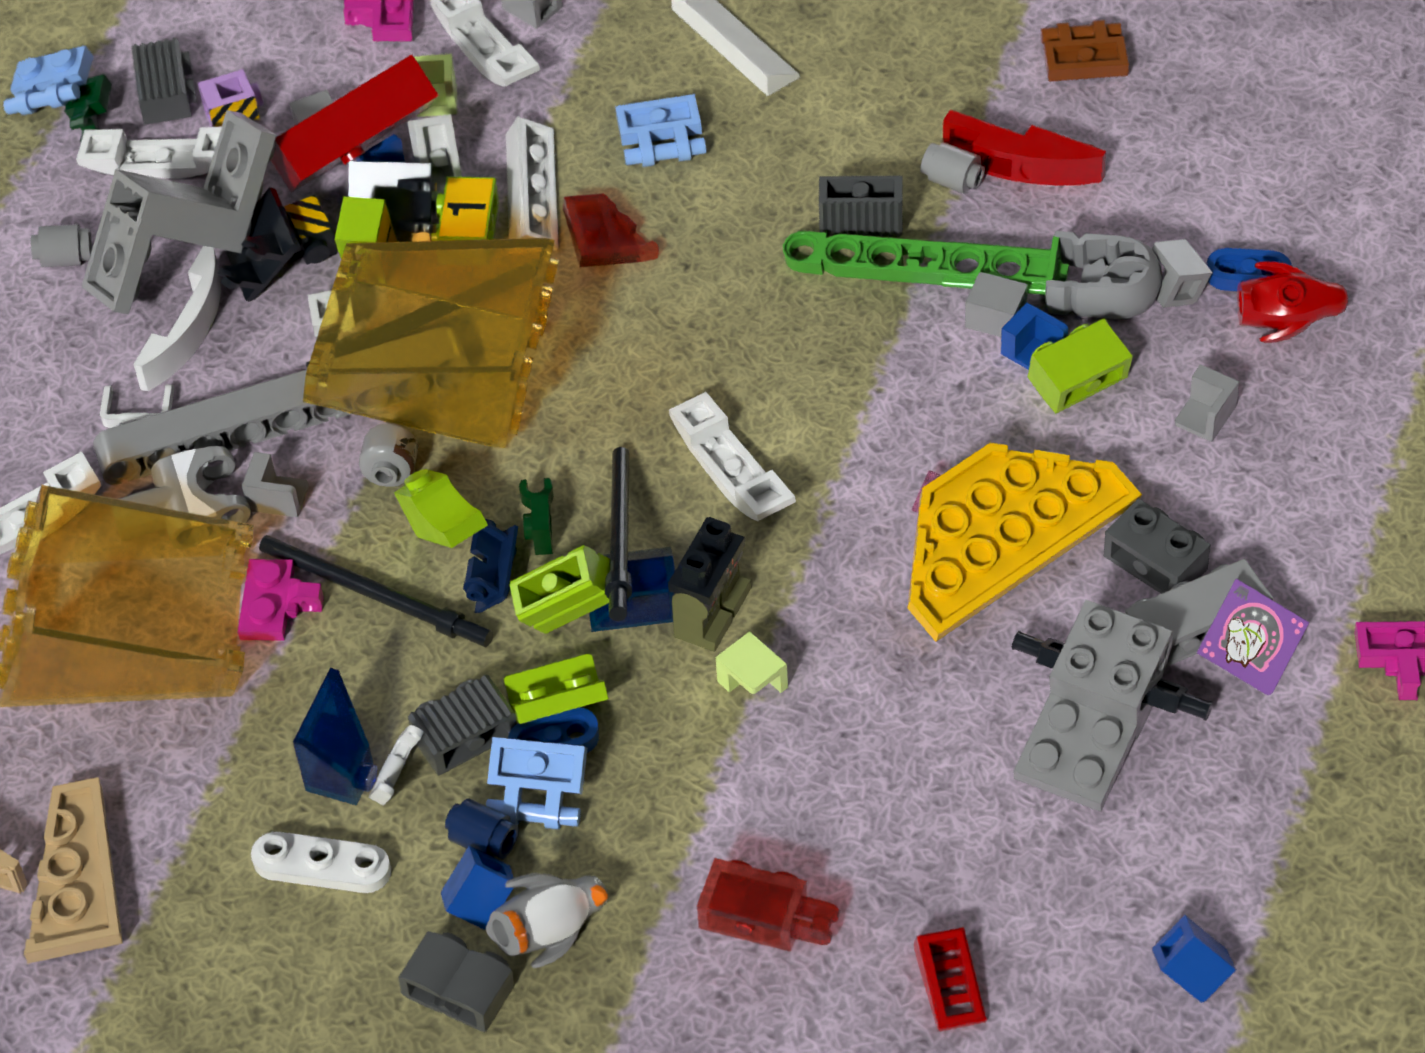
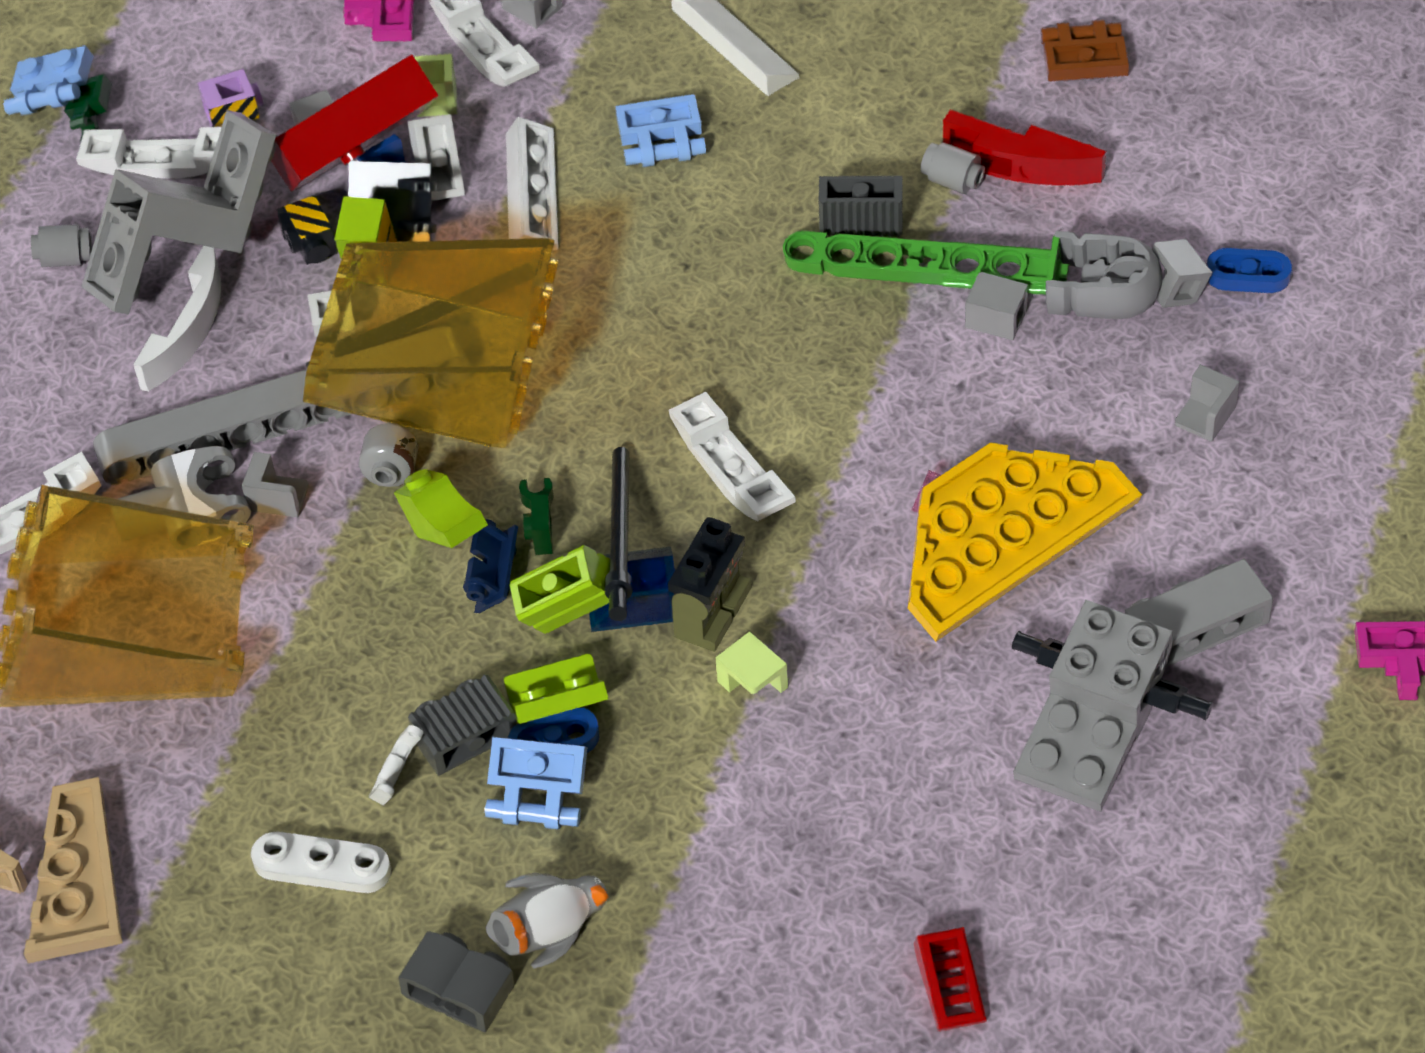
(112, 420): white piece -> none
(162, 81): dark grey brick -> none
(264, 251): black plate -> none
(273, 597): dark pink hinge -> none
(333, 745): clear blue slope -> none
(446, 621): black bar -> none
(467, 209): yellow brick -> none
(476, 887): blue panel -> none
(481, 828): dark blue brick -> none
(603, 233): clear red wing -> none
(762, 906): clear red brick -> none
(1027, 332): blue panel -> none
(1079, 365): lime brick -> none
(1155, 547): dark grey brick -> none
(1193, 959): blue panel -> none
(1252, 637): sticker -> none
(1287, 301): red animal -> none

